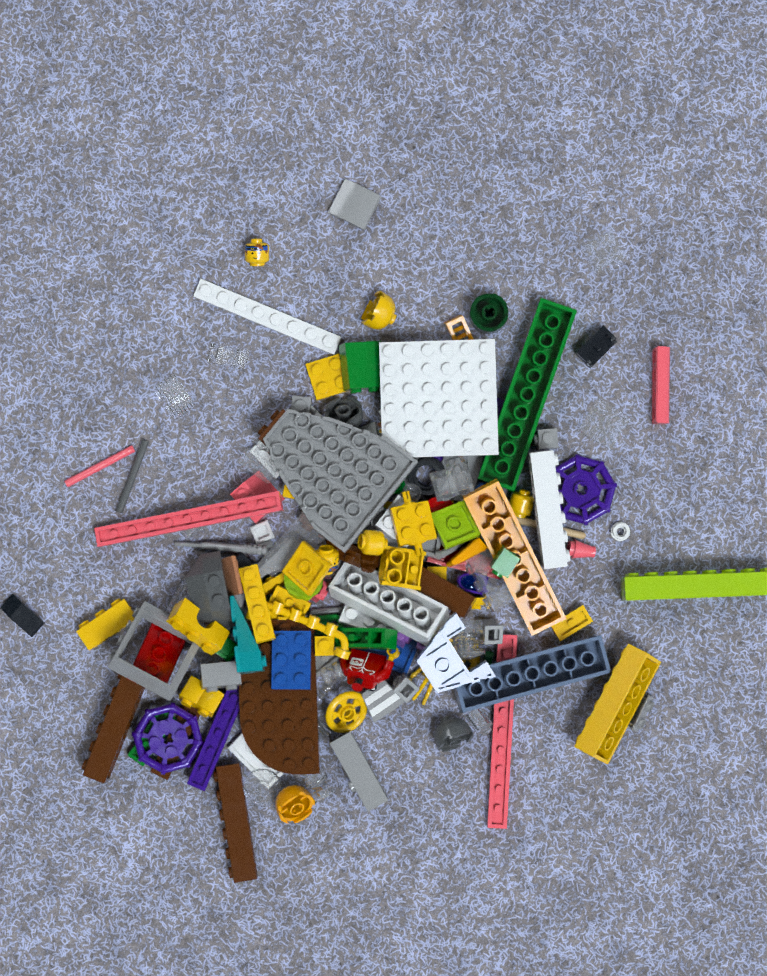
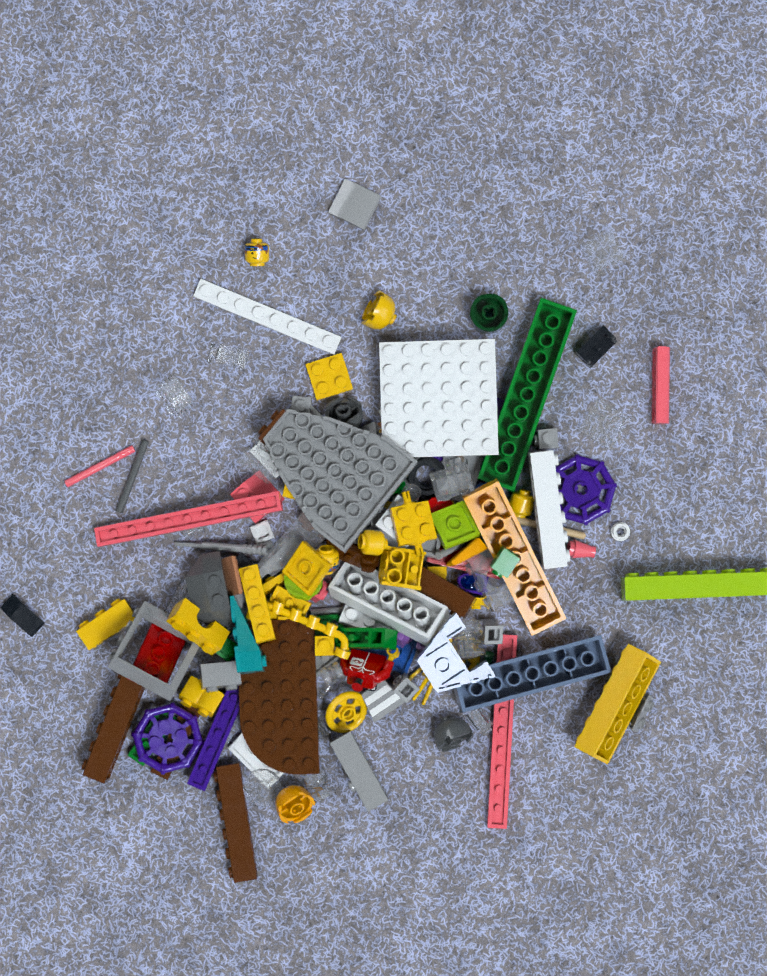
(291, 660): blue plate -> none
(360, 366): green brick -> none
(455, 320): light orange slope -> none
(574, 621): yellow plate -> none

